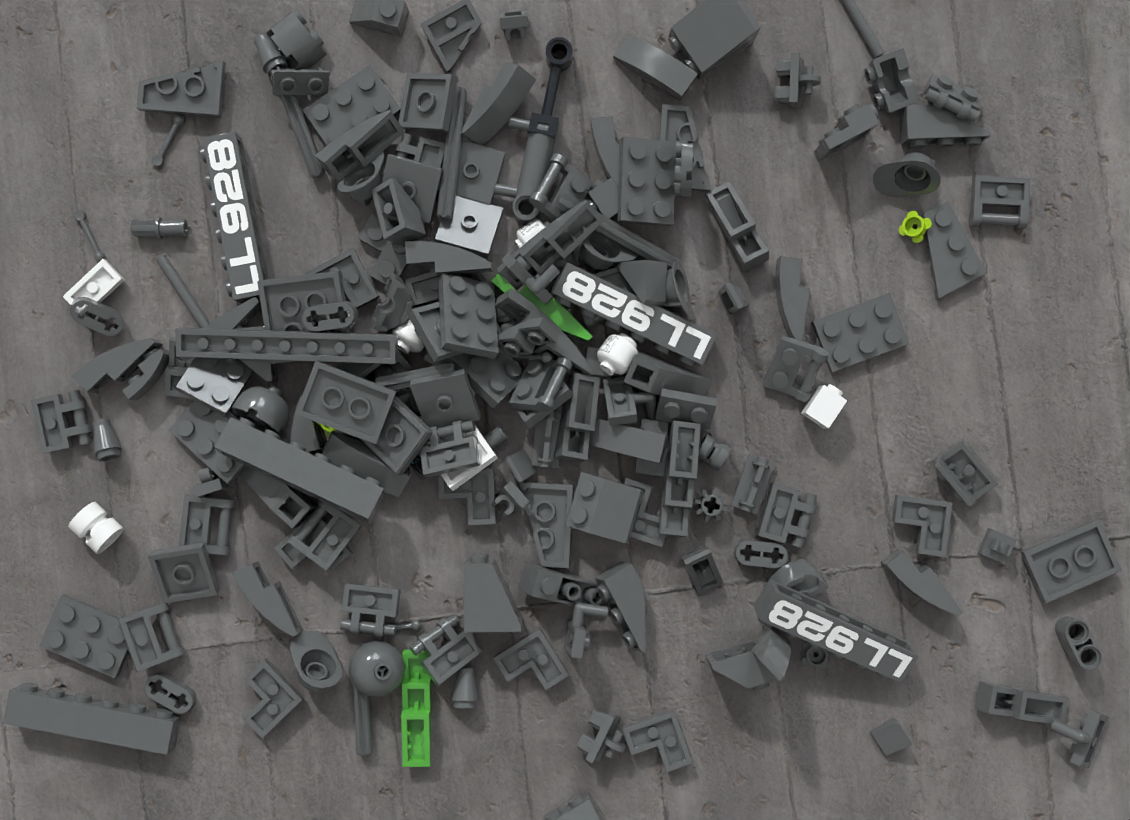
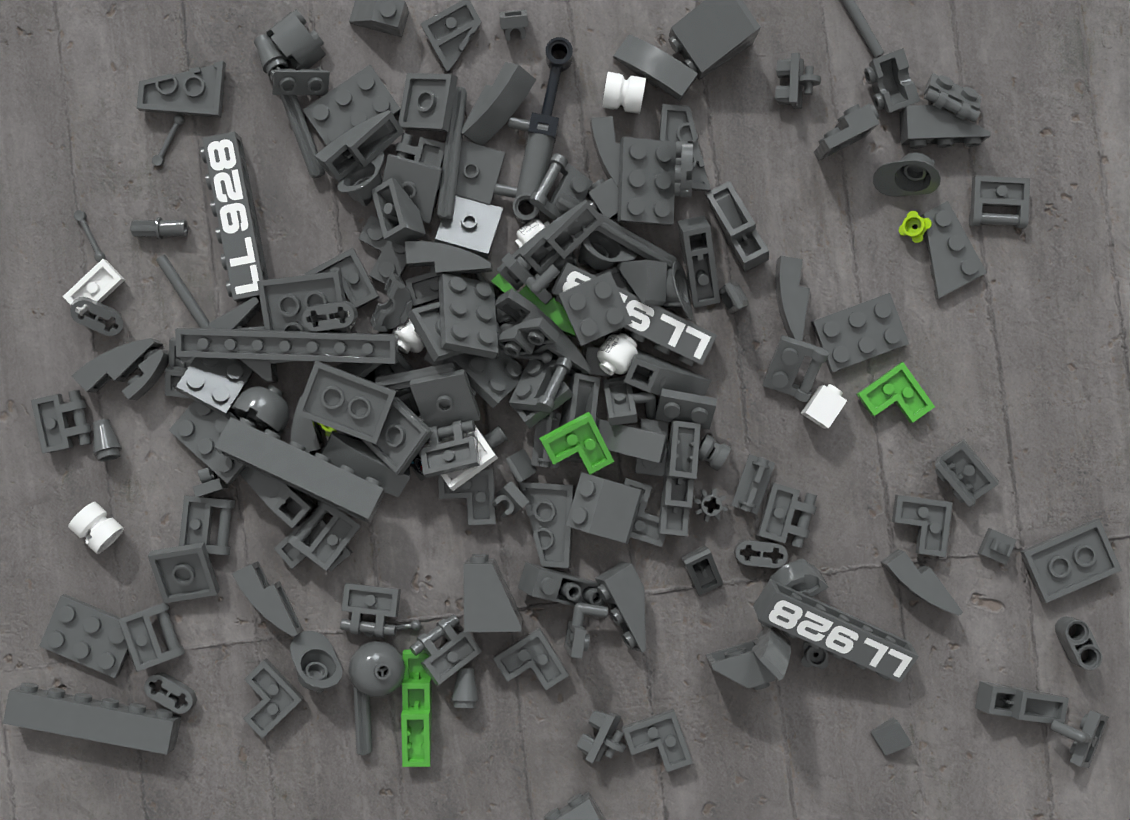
(578, 436): none -> bright green plate
(595, 308): none -> dark grey plate
(624, 92): none -> white wheel
(699, 260): none -> dark grey slope
(899, 387): none -> bright green plate

